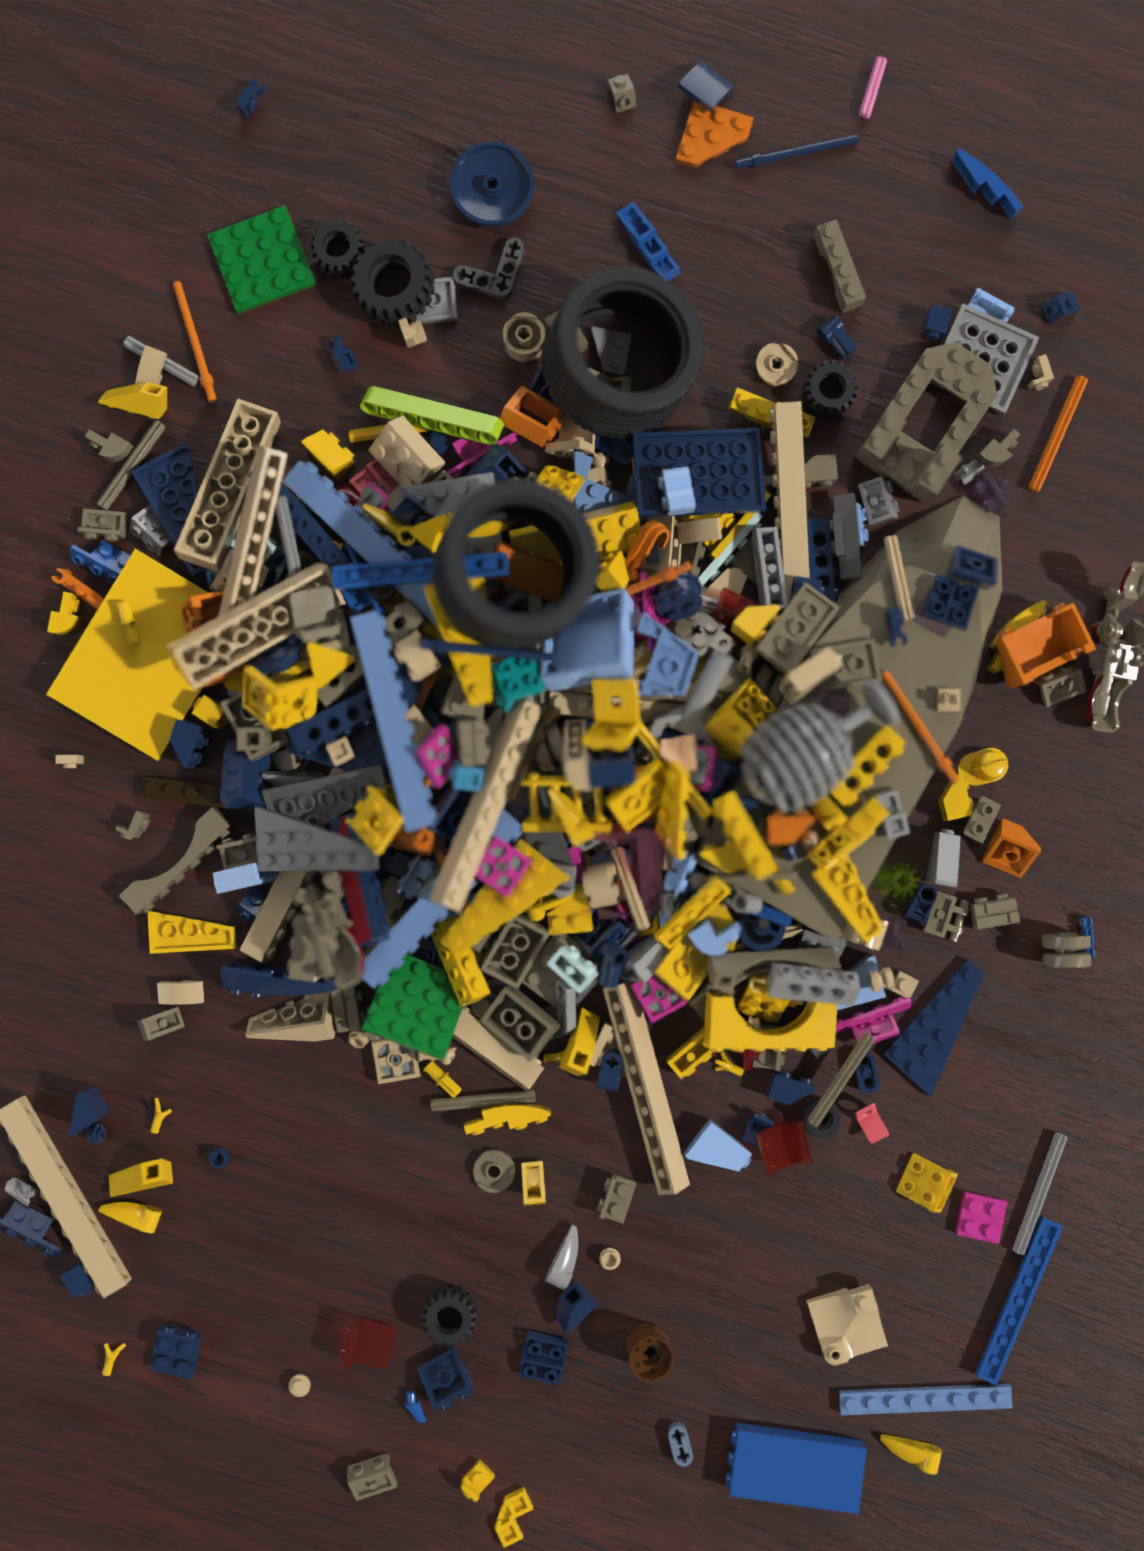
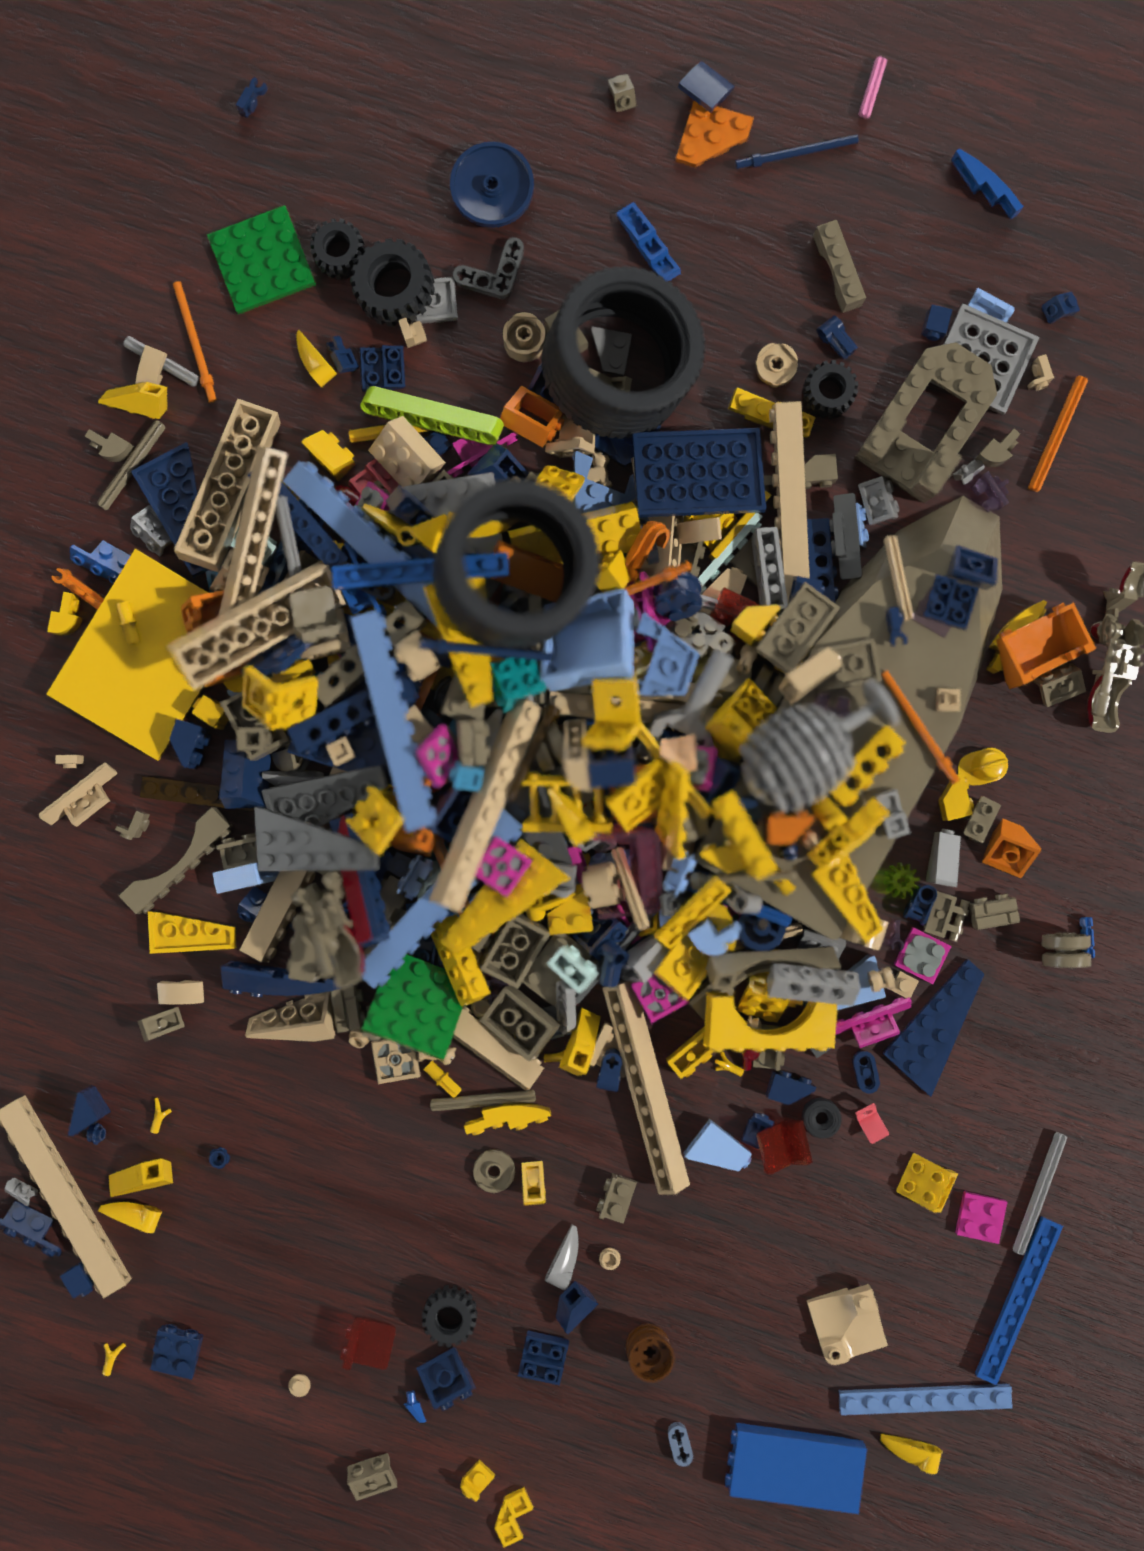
(81, 799): none -> tan bracket
(103, 524): dark tan bracket -> none
(313, 361): none -> yellow piece
(327, 662): yellow piece -> none
(382, 367): none -> dark blue slope
(677, 491): light blue brick -> none
(840, 1080): dark tan axle -> none
(922, 955): none -> light grey piece

